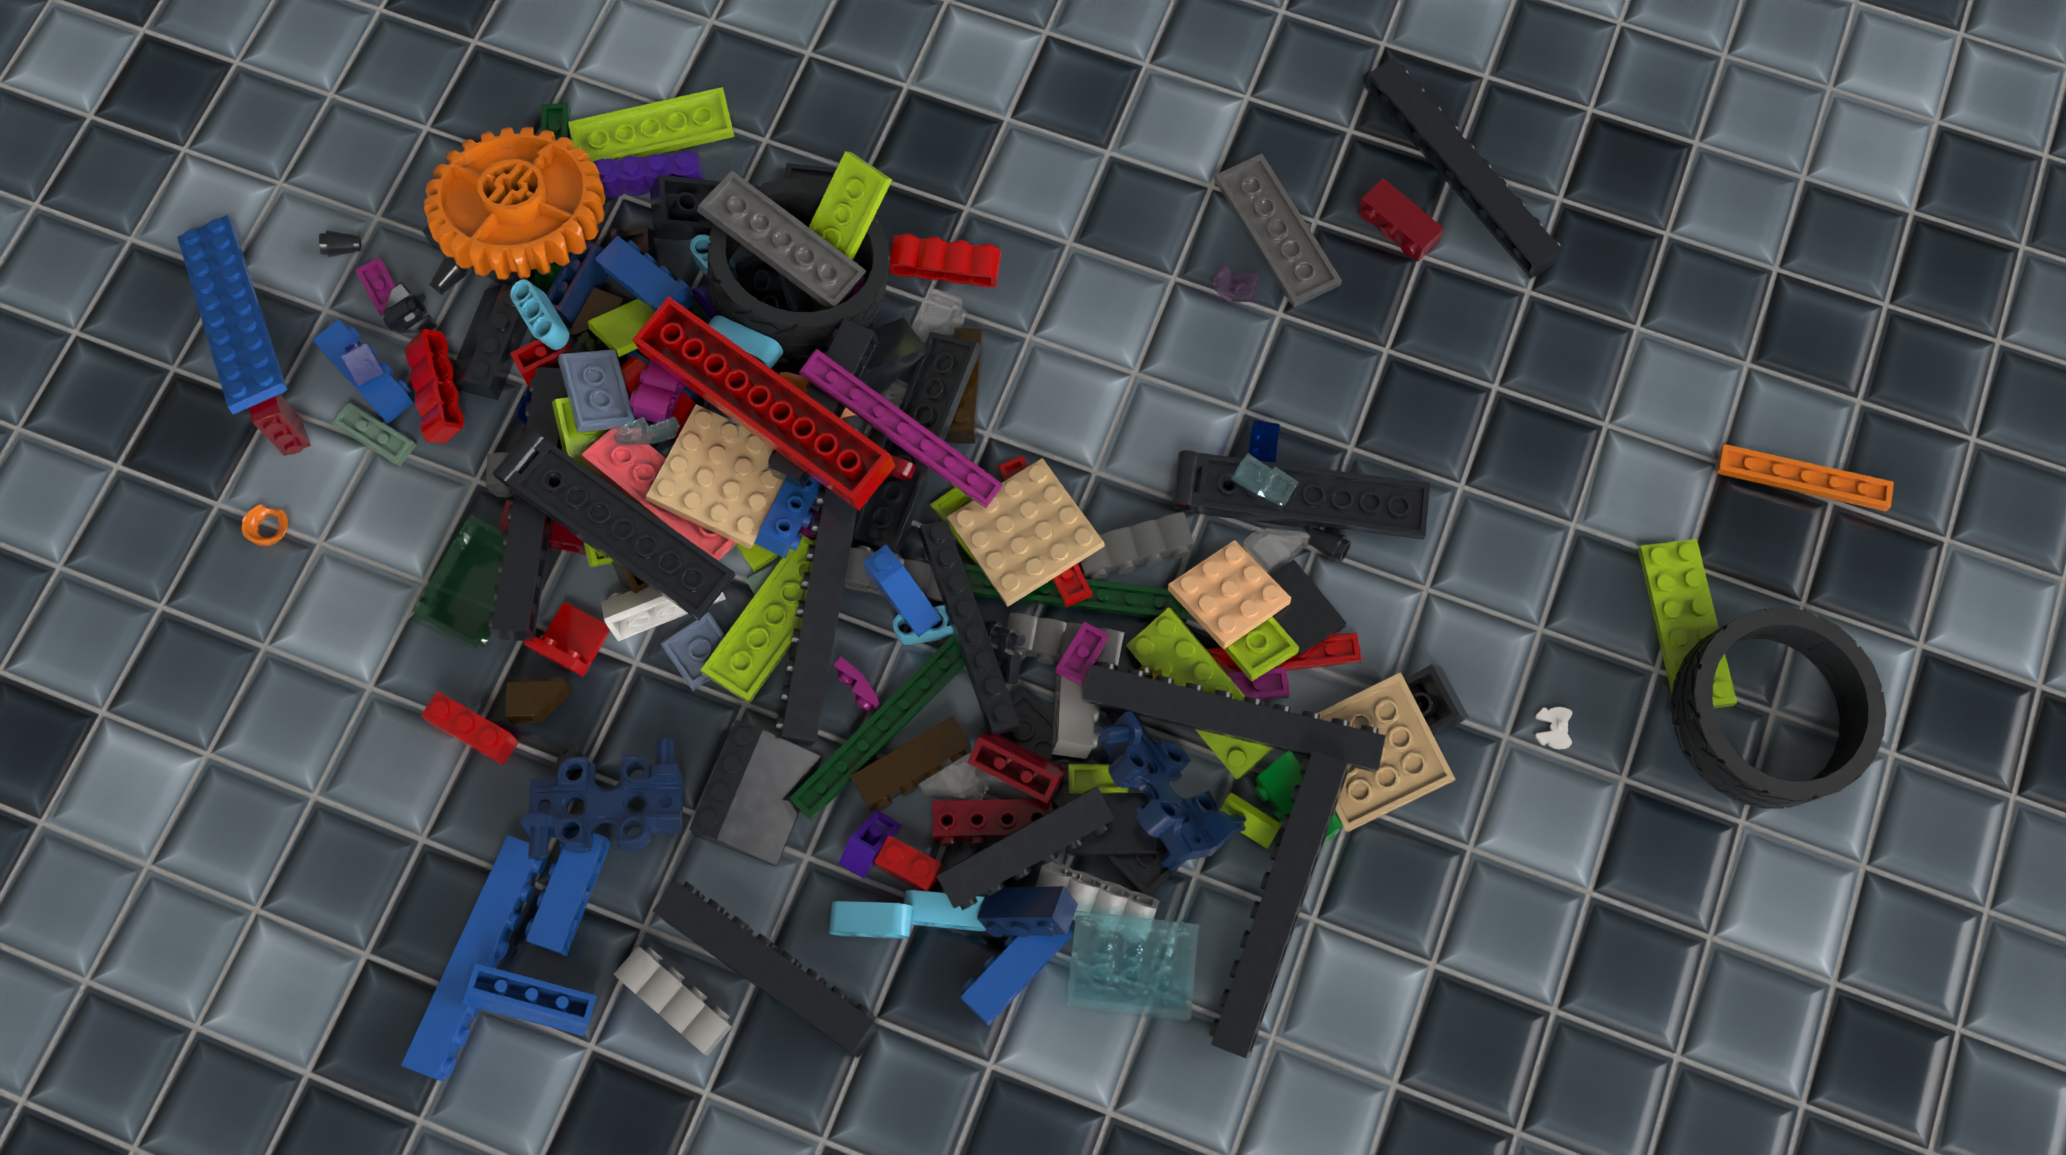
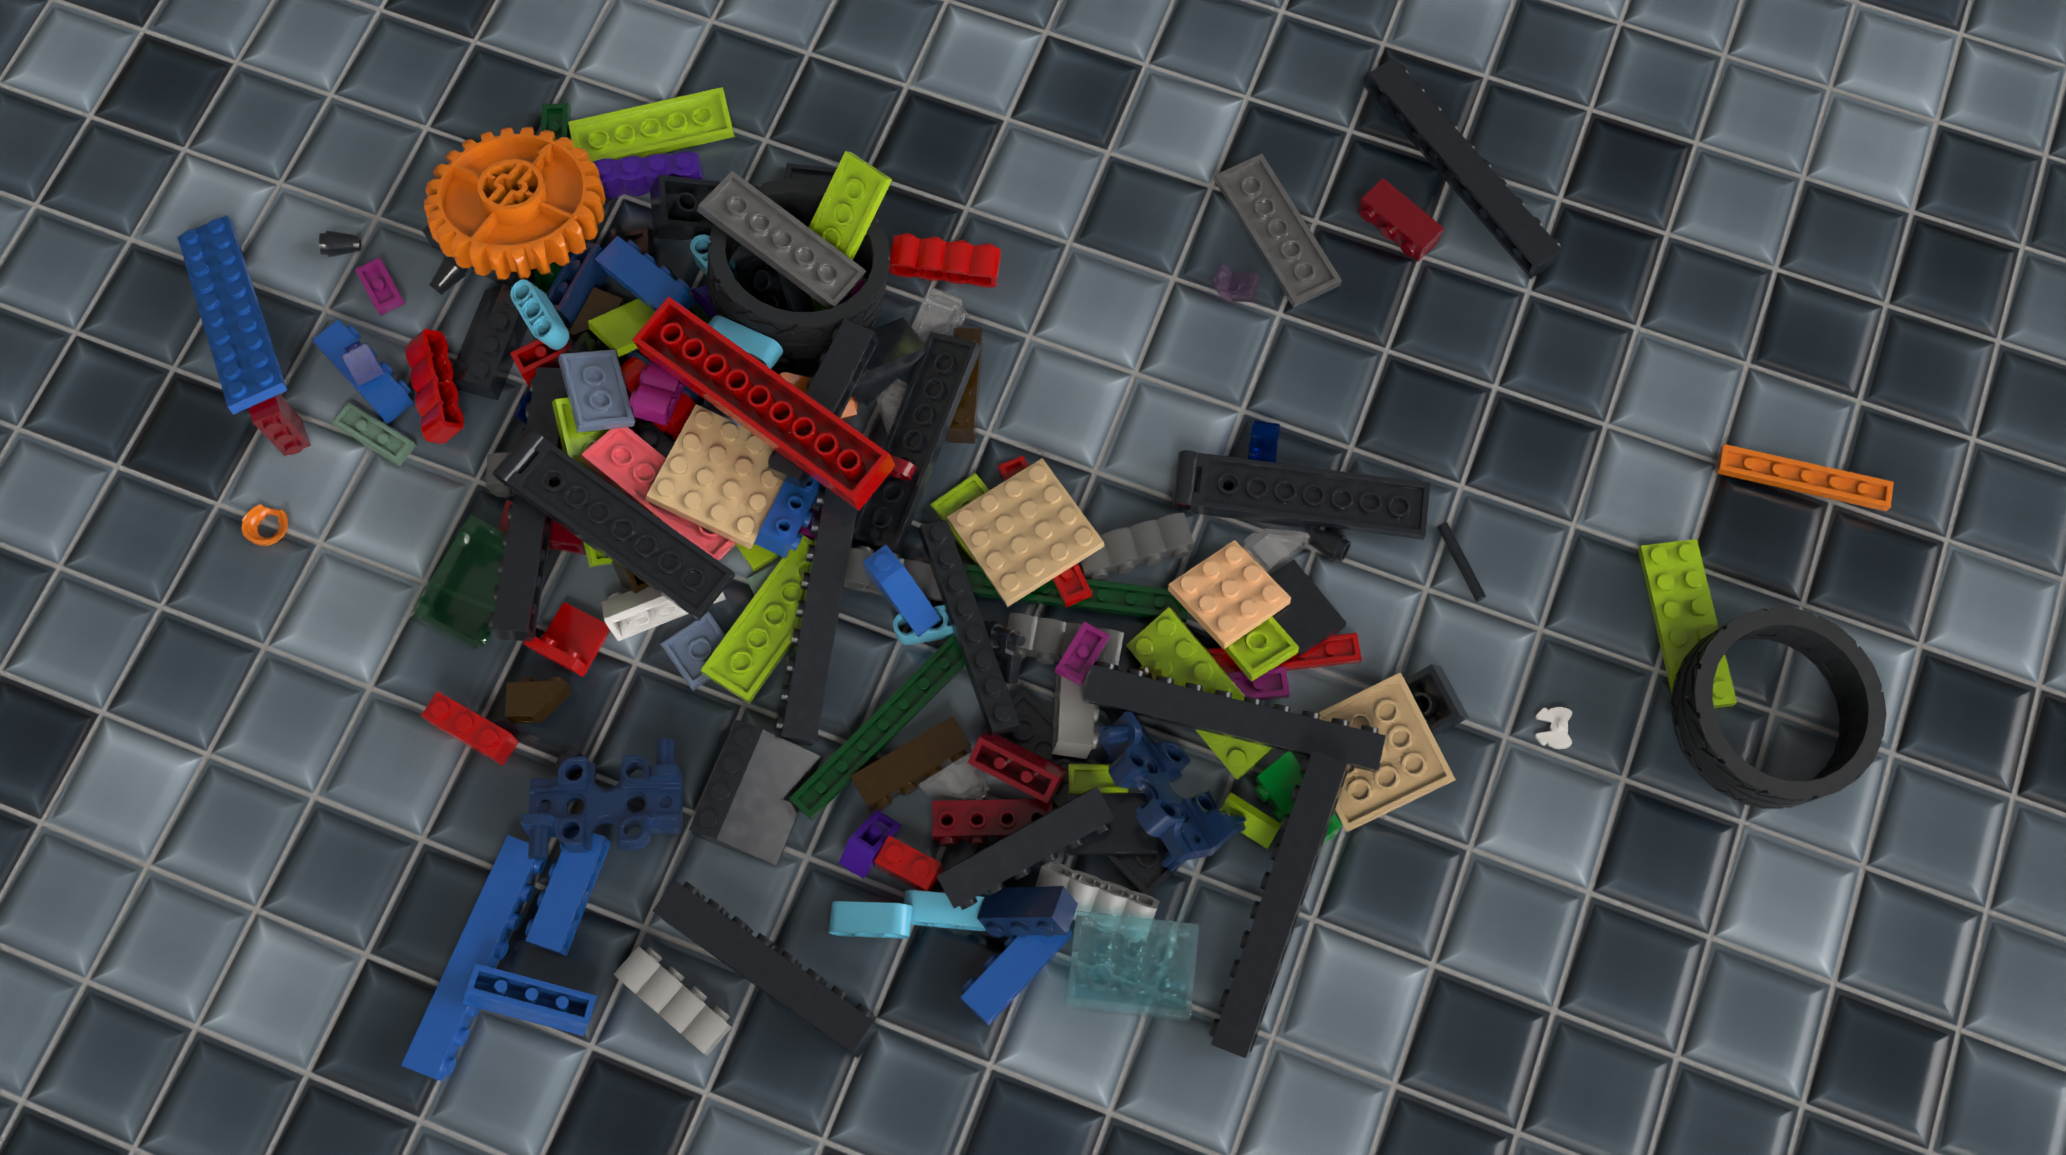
(406, 313): black brick -> none
(639, 433): clear light blue slope -> none
(862, 690): magenta slope -> none
(900, 428): magenta tile -> none
(1264, 481): clear light blue slope -> none
(1461, 562): none -> black bar

